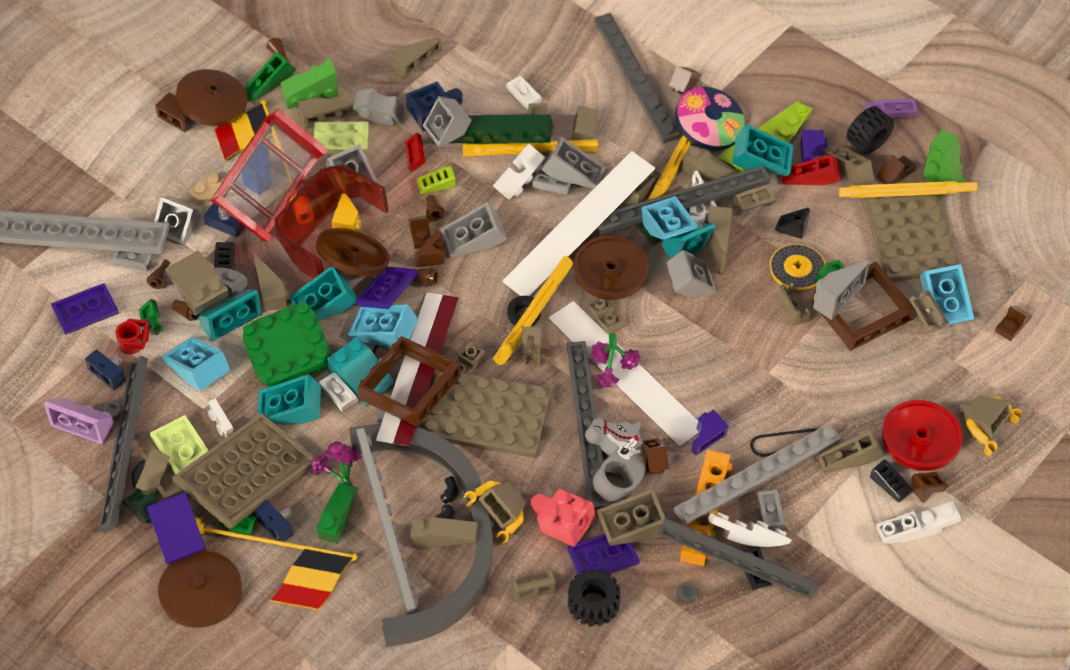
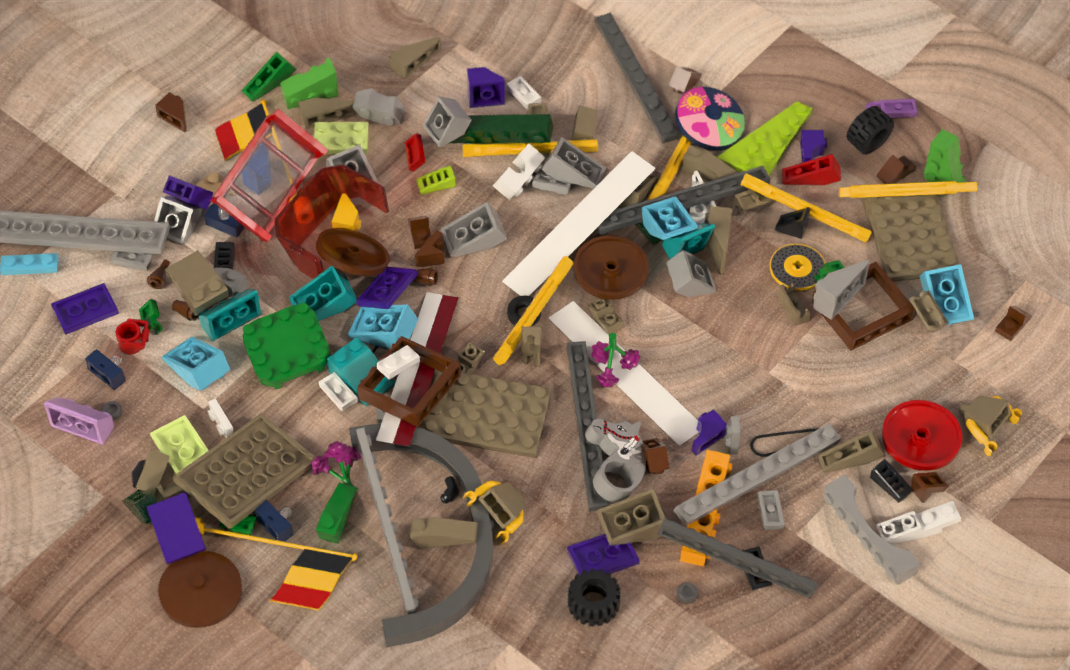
(29, 264): none -> medium azure plate
(123, 444): dark grey plate -> none
(188, 192): none -> dark purple slope
(211, 97): reddish brown dish -> none
(271, 287): dark tan slope -> none
(276, 44): reddish brown cone -> none
(291, 401): teal slope -> none
(398, 362): none -> white plate
(423, 99): dark blue brick -> none
(433, 208): reddish brown cone -> none
(447, 512): black arm -> none
(485, 88): none -> dark purple slope
(533, 585): dark tan hinge -> none
(563, 515): coral brick -> none
(733, 435): none -> light grey plate
(755, 534): white slope -> none
(758, 148): teal slope -> none
(815, 212): none -> yellow piece
(853, 166): dark tan slope -> none
(897, 562): none -> light grey arch

